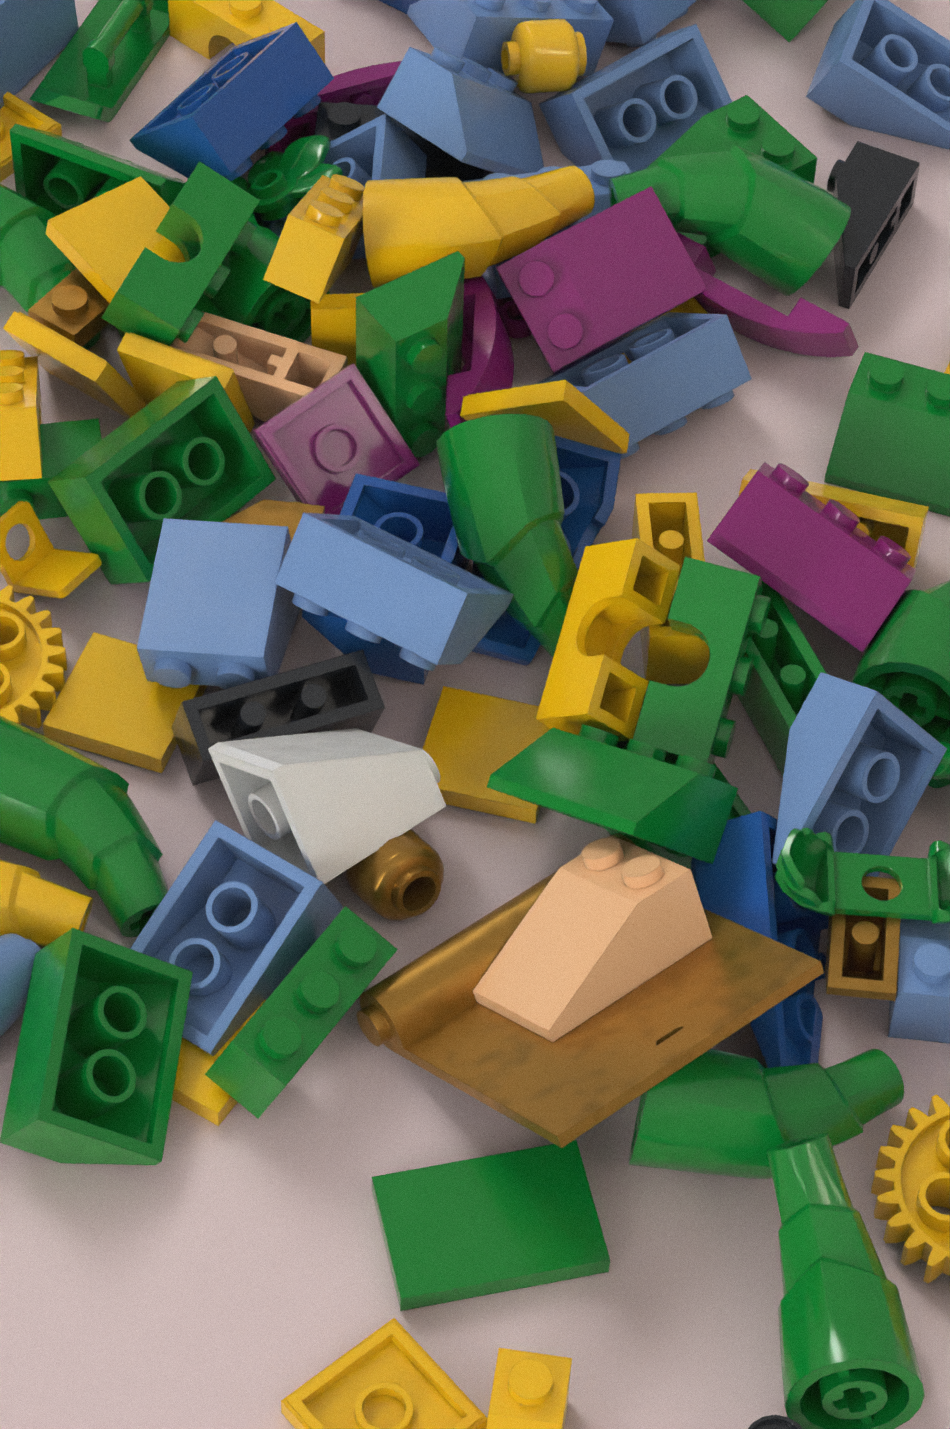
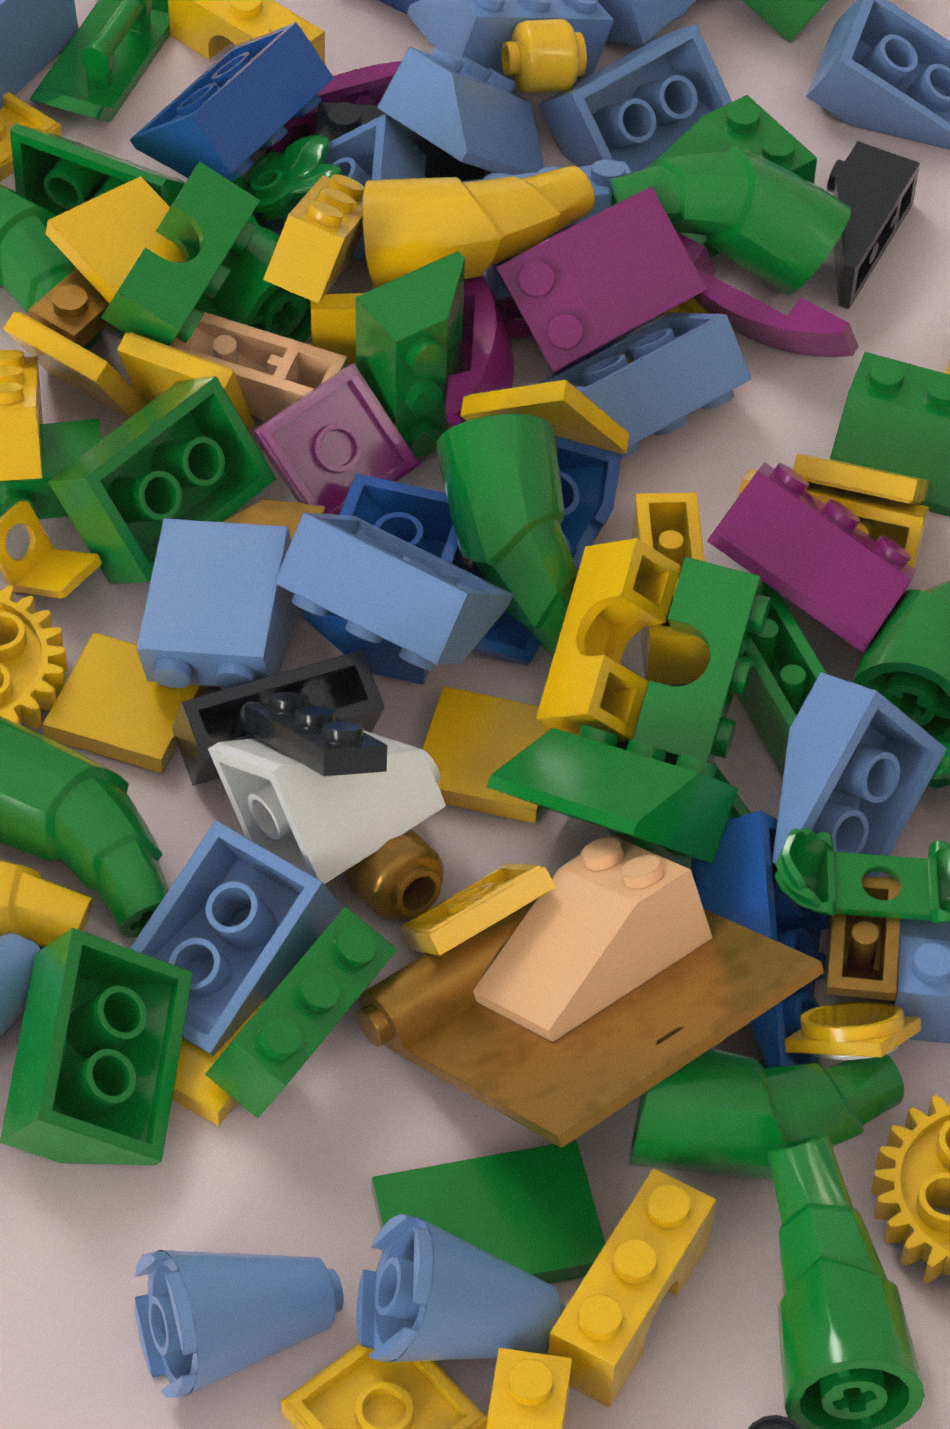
(228, 1311): none -> medium blue cone
(315, 736): none -> black plate
(448, 1299): none -> medium blue cone
(476, 908): none -> yellow tile
(616, 1301): none -> yellow arch
(852, 1030): none -> yellow piece
(861, 479): none -> yellow tile

